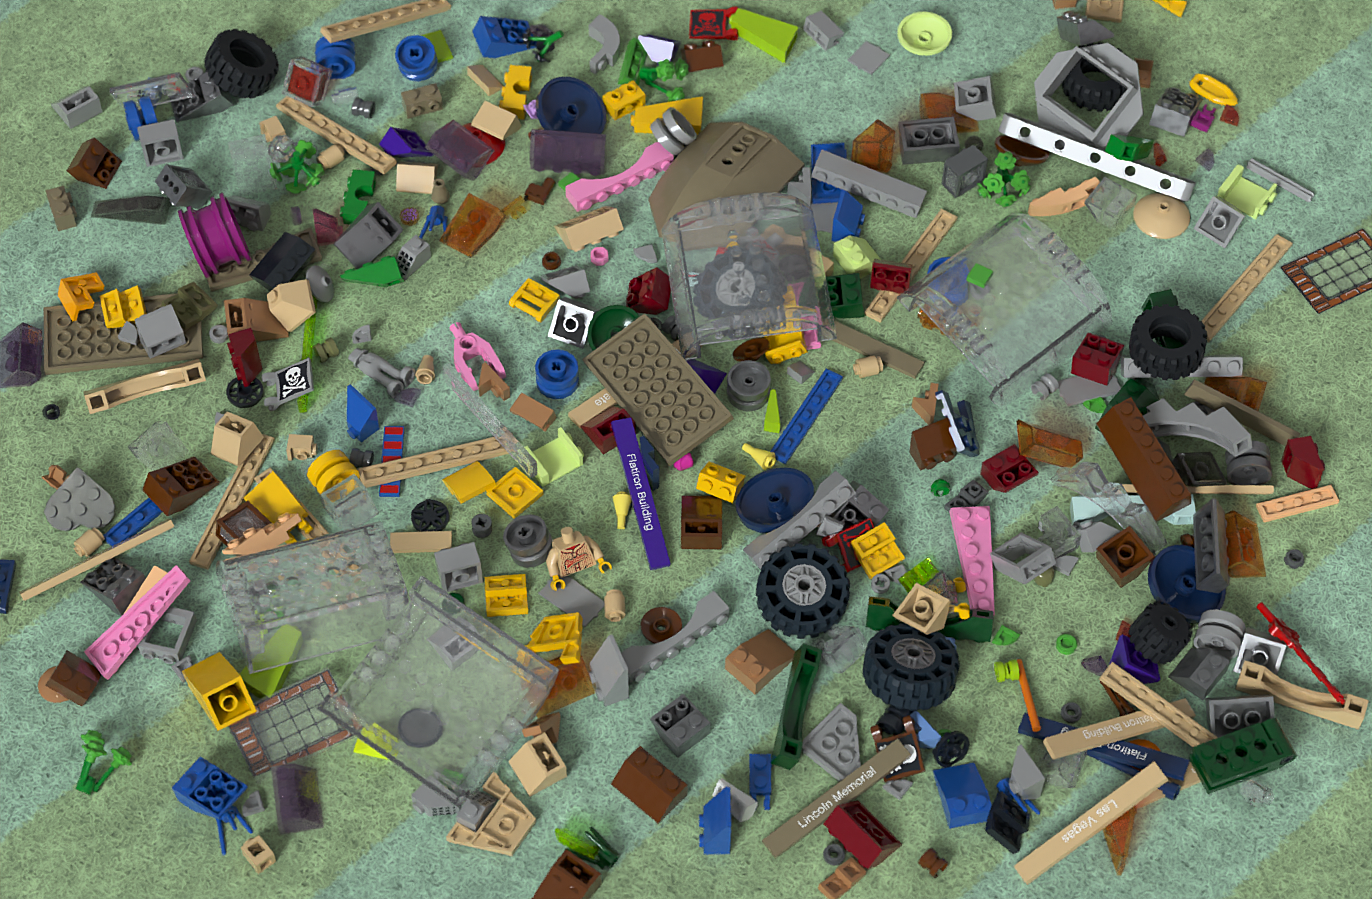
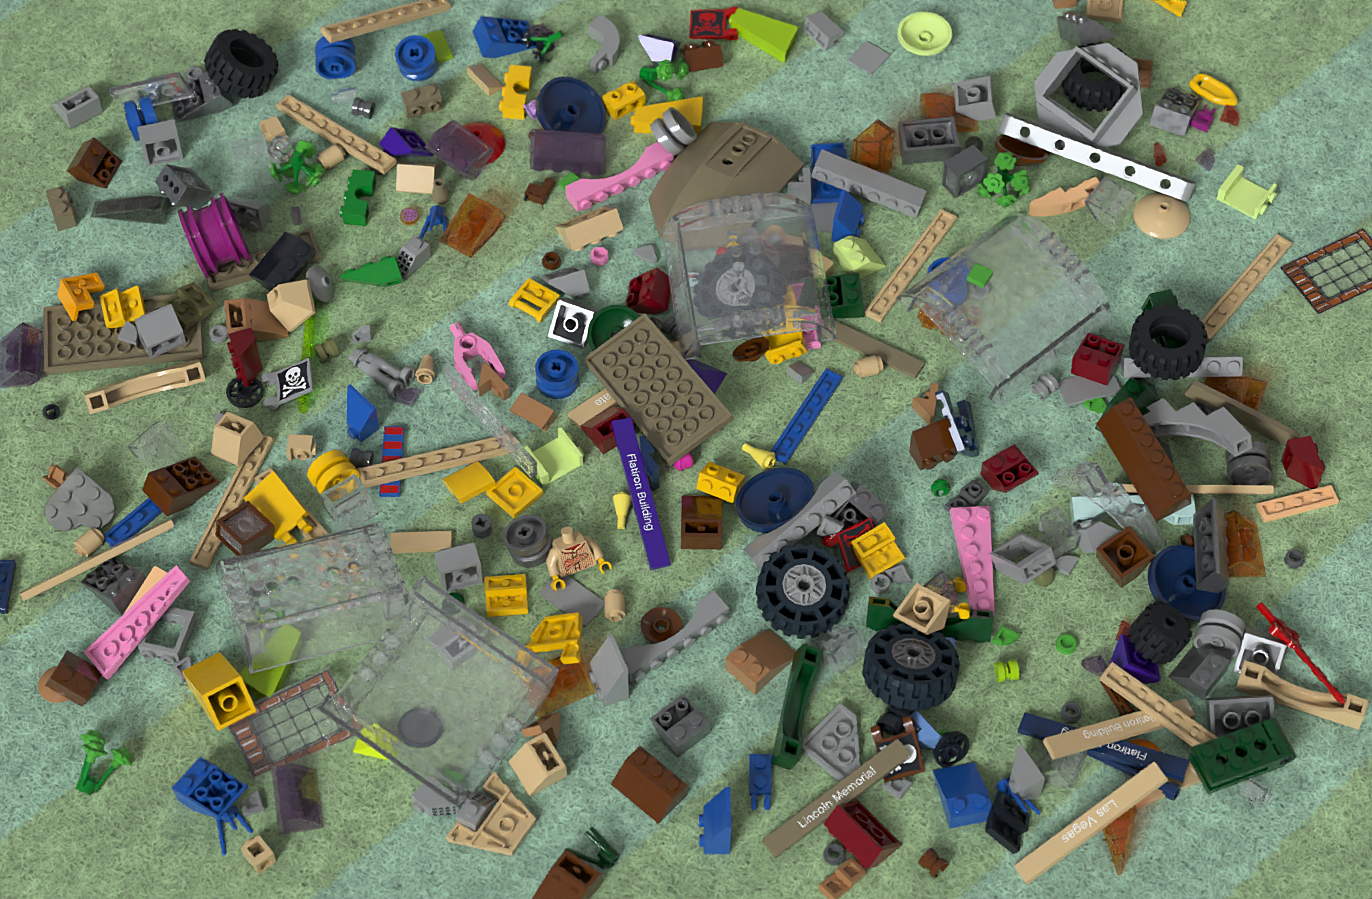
(263, 538): light nougat slope -> none
(306, 81): piece -> none
(326, 227): clear pink slope -> none
(368, 235): flat silver slope -> none
(430, 516): black wheel -> none
(496, 121): tan slope -> none
(513, 207): clear yellow tile -> none
(576, 842): clear neon green slope -> none
(631, 62): bright green slope -> none
(746, 806): white slope -> none
(748, 385): flat silver wheel -> none
(772, 416): lime slope -> none
(890, 276): dark red slope -> none
(919, 574): clear neon green slope -> none
(1028, 697): orange bar -> none
(1048, 445): clear orange slope -> none
(1128, 147): green slope -> none
(1198, 469): clear smoke slope -> none
(1219, 221): light grey slope -> none
(1280, 180): light grey axle -> none

